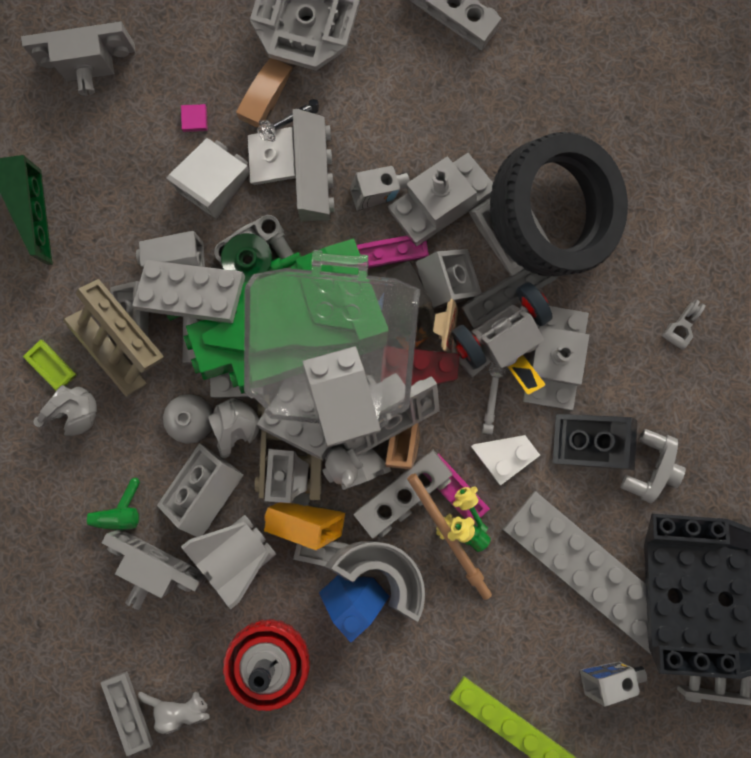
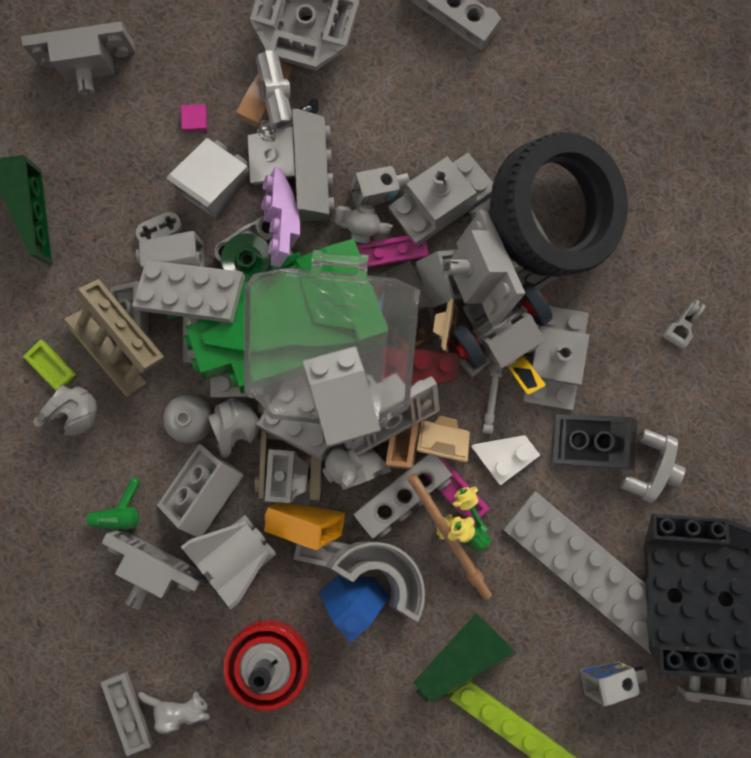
(158, 222): none -> light grey beam
(274, 90): none -> light grey piece
(282, 213): none -> lavender slope
(362, 222): none -> light grey piece
(444, 439): none -> tan piece
(465, 658): none -> dark green slope
(484, 269): none -> light grey brick

